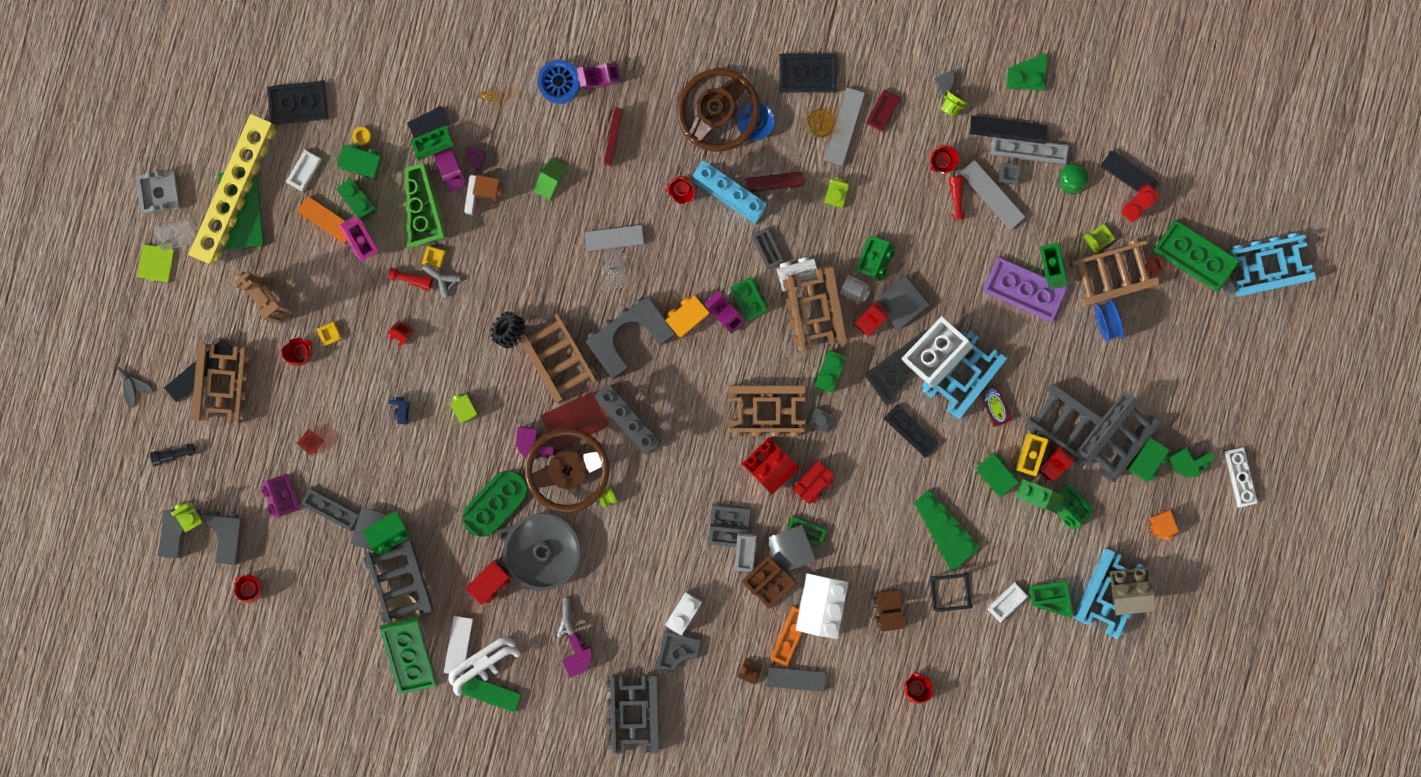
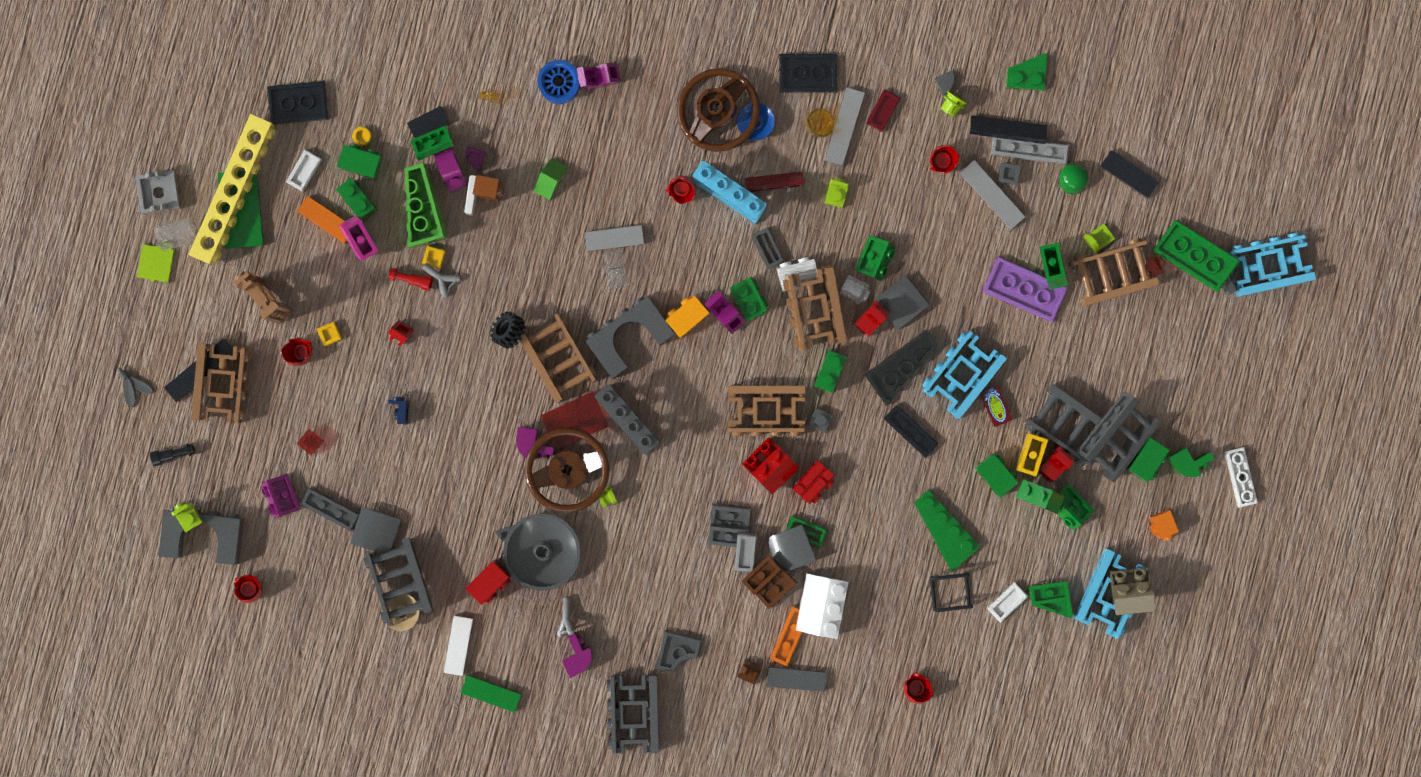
(386, 533): green brick -> none
(408, 655): green tile -> none
(463, 408): lime brick -> none
(481, 662): white piece -> none
(495, 503): green tile -> none
(612, 138): dark red tile -> none
(683, 613): white brick -> none
(889, 610): reddish brown piece -> none
(937, 352): white brick -> none
(957, 193): red piece -> none
(1108, 321): blue wheel -> none
(1144, 198): red brick -> none

